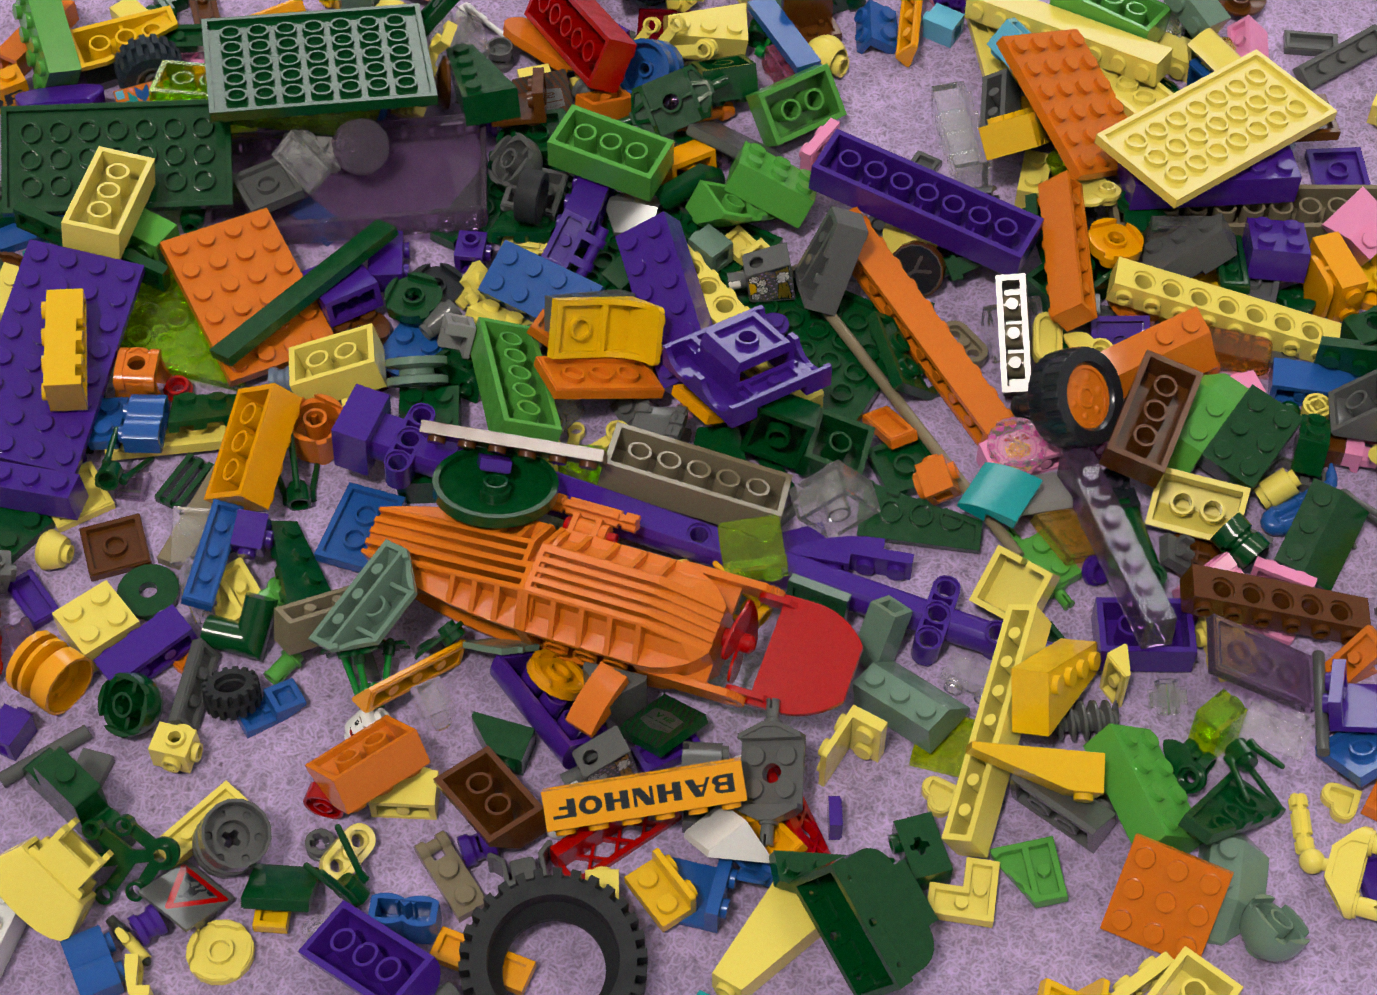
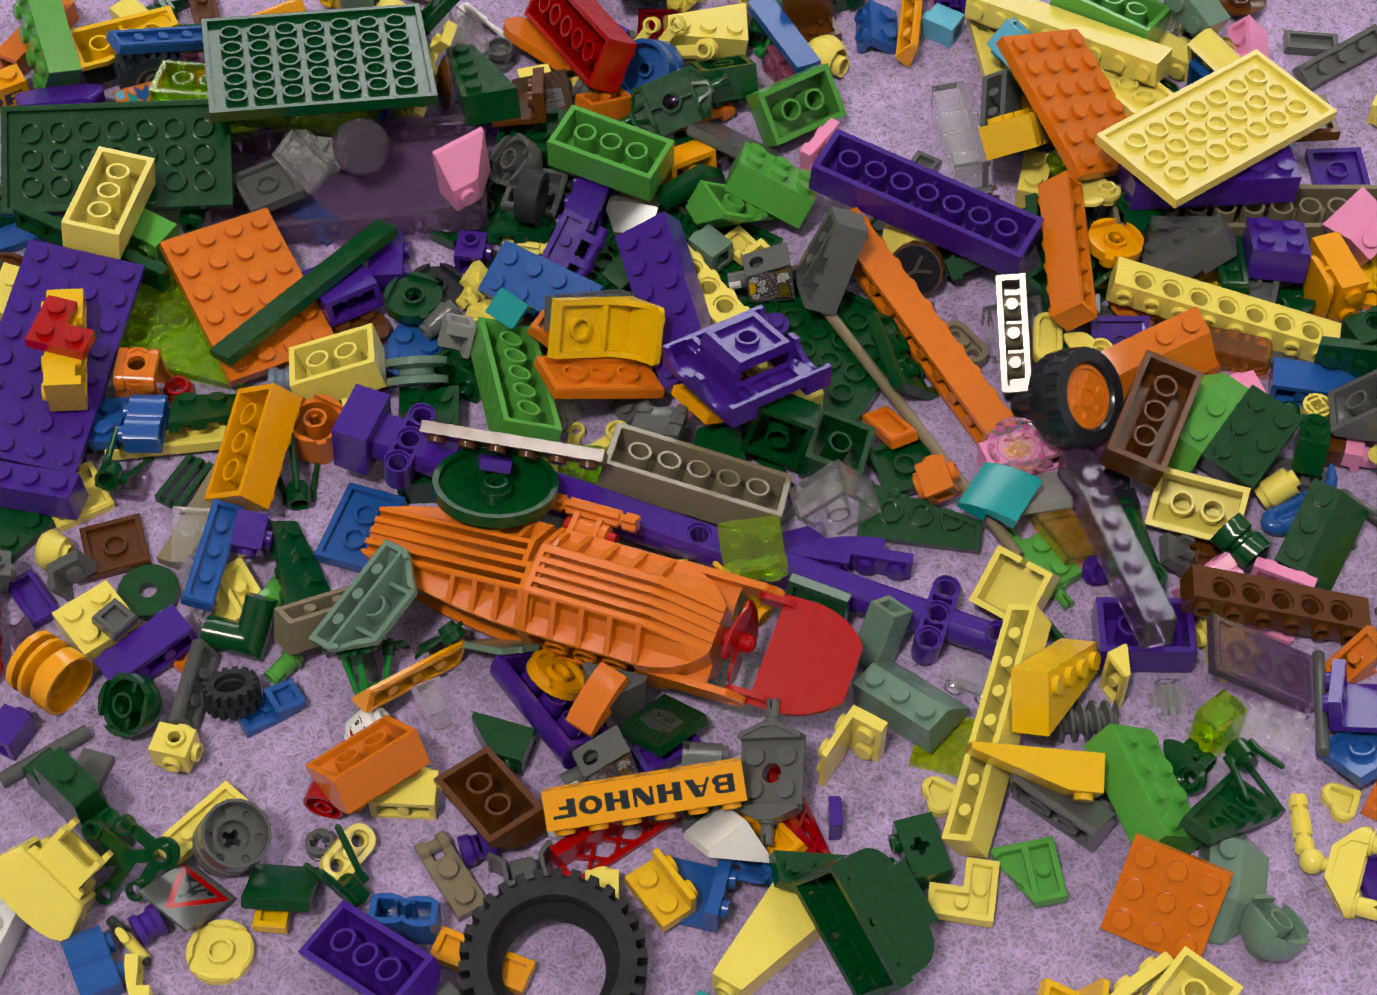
(53, 331): none -> red plate
(67, 571): none -> dark grey bracket
(114, 619): none -> dark grey tile
(156, 40): none -> blue tile
(463, 169): none -> bright pink slope
(509, 308): none -> teal panel

